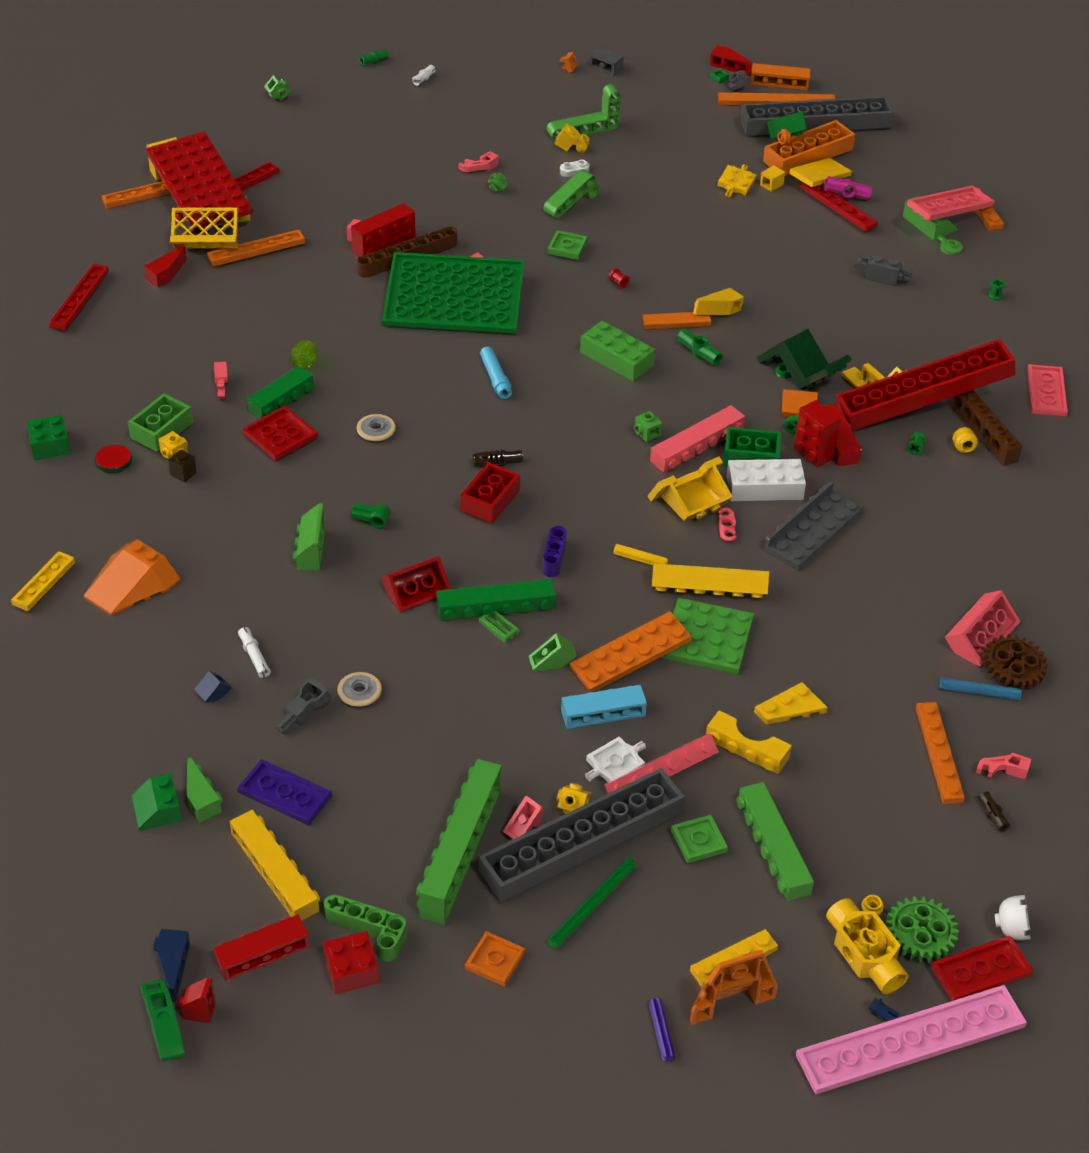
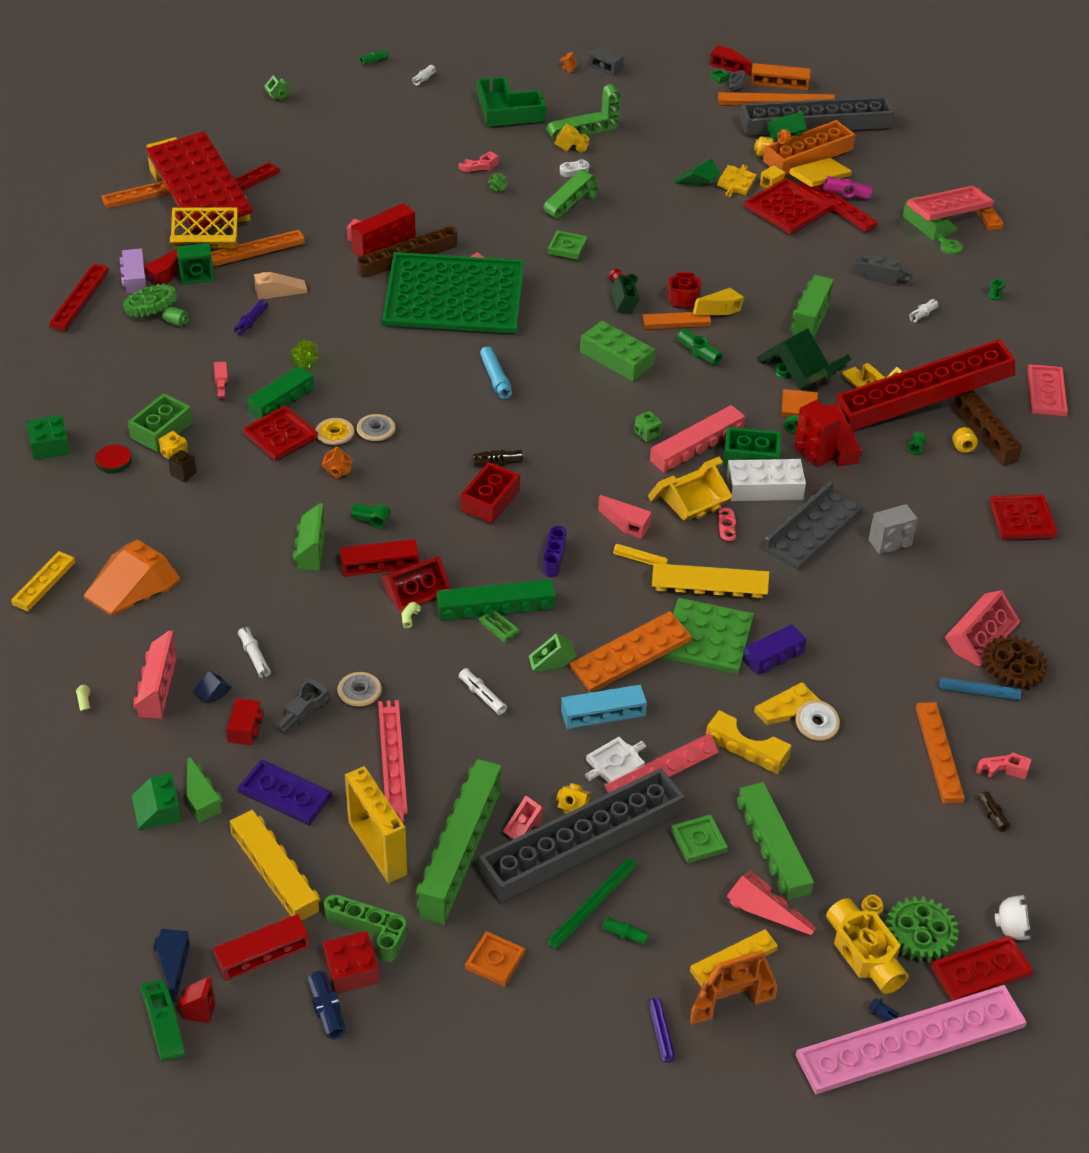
(83, 694): none -> yellowish green arm
(132, 270): none -> lavender brick
(150, 300): none -> bright green gear
(156, 677): none -> coral slope
(175, 316): none -> bright green brick
(195, 264): none -> green brick
(244, 721): none -> red brick
(248, 320): none -> dark purple pin
(276, 285): none -> light nougat slope
(326, 1005): none -> dark blue piece
(337, 463): none -> orange brick
(344, 427): none -> wheel
(376, 832): none -> yellow window
(378, 557): none -> red brick
(393, 757): none -> coral hinge
(411, 608): none -> yellowish green arm
(497, 705): none -> white pin
(508, 107): none -> green piece
(625, 293): none -> dark green hinge
(625, 930): none -> green pin
(626, 517): none -> coral slope
(684, 289): none -> red brick
(700, 174): none -> green slope
(755, 896): none -> coral wedge
(760, 145): none -> yellow head
(774, 649): none -> dark purple brick
(788, 205): none -> red plate
(813, 305): none -> bright green brick
(817, 709): none -> white wheel
(892, 529): none -> light grey brick
(923, 310): none -> white pin
(1022, 516): none -> red plate

